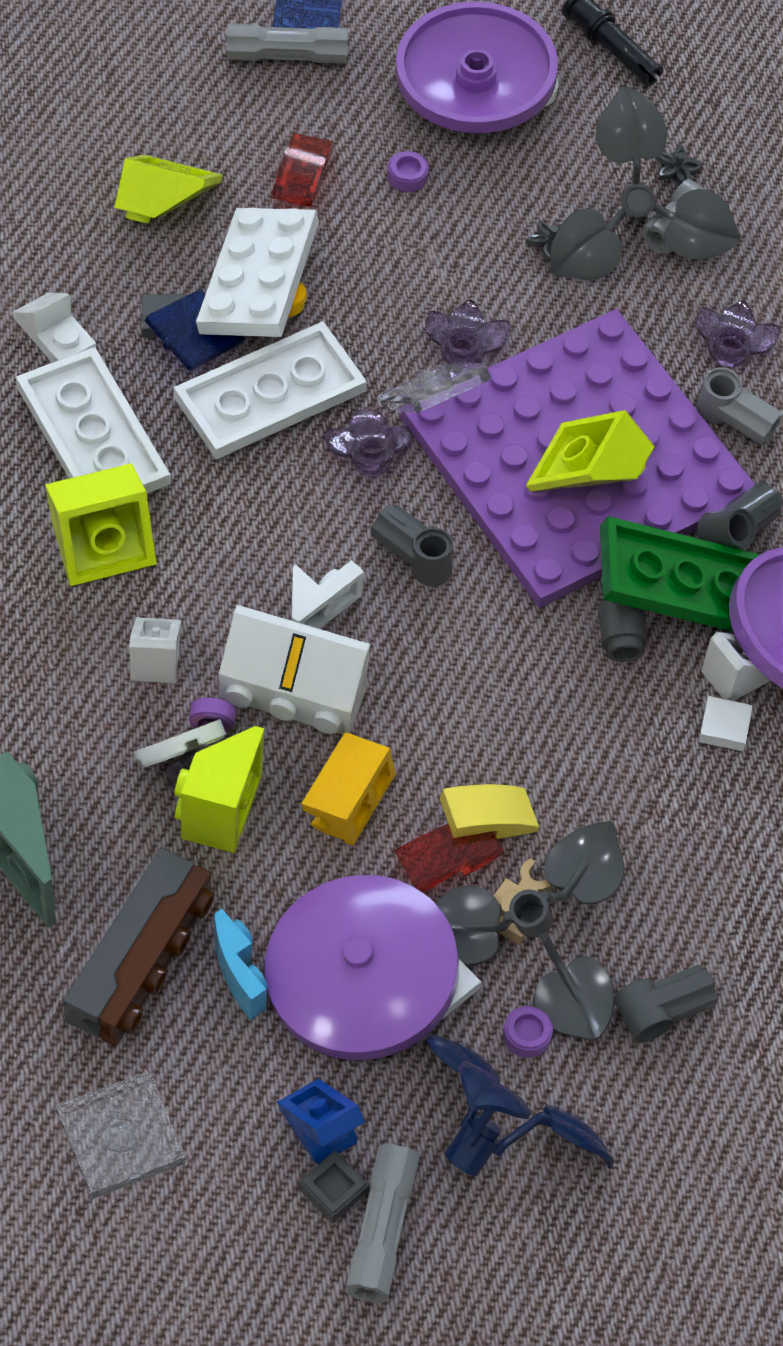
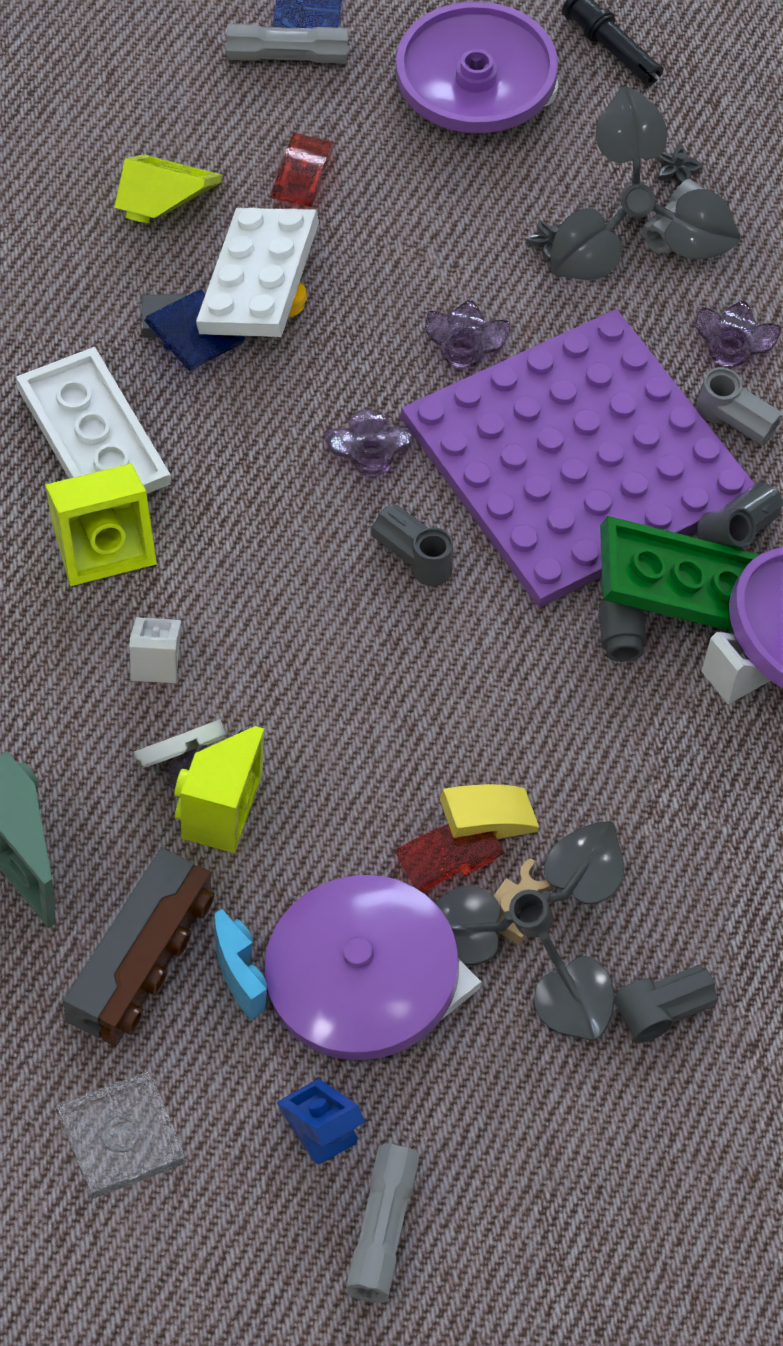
(53, 327): white slope -> none
(212, 709): medium lavender tile -> none
(269, 390): white plate -> none
(293, 671): white slope -> none
(320, 603): white slope -> none
(333, 1186): dark grey tile -> none
(349, 787): yellow hinge -> none
(408, 171): medium lavender tile -> none
(434, 386): clear plate -> none
(483, 1091): dark blue plant -> none
(527, 1031): medium lavender tile -> none
(593, 453): neon yellow slope -> none
(725, 723): white tile -> none

